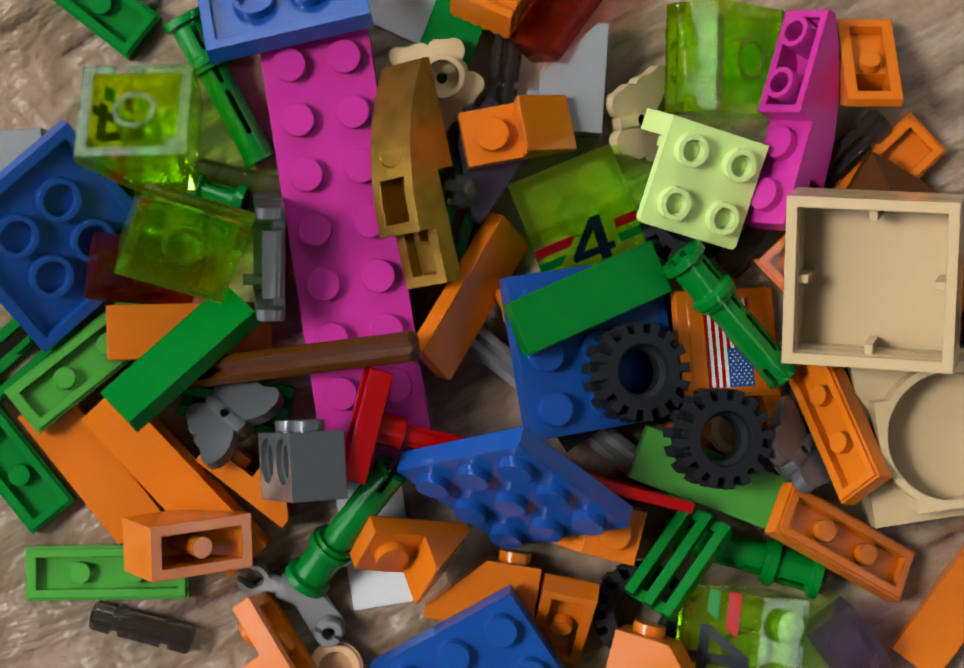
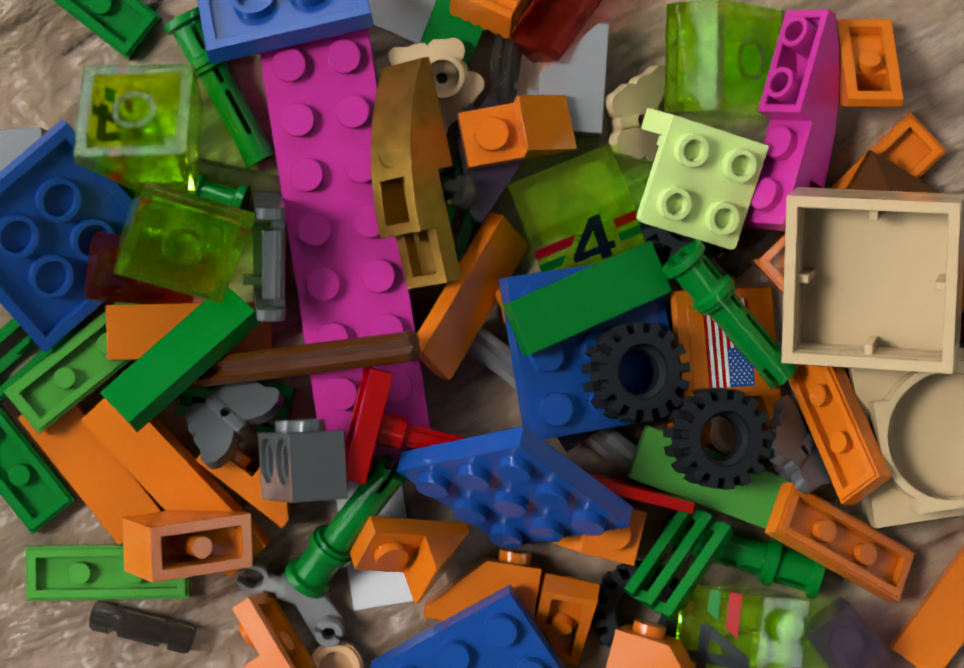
(855, 144): clear smoke axle -> none

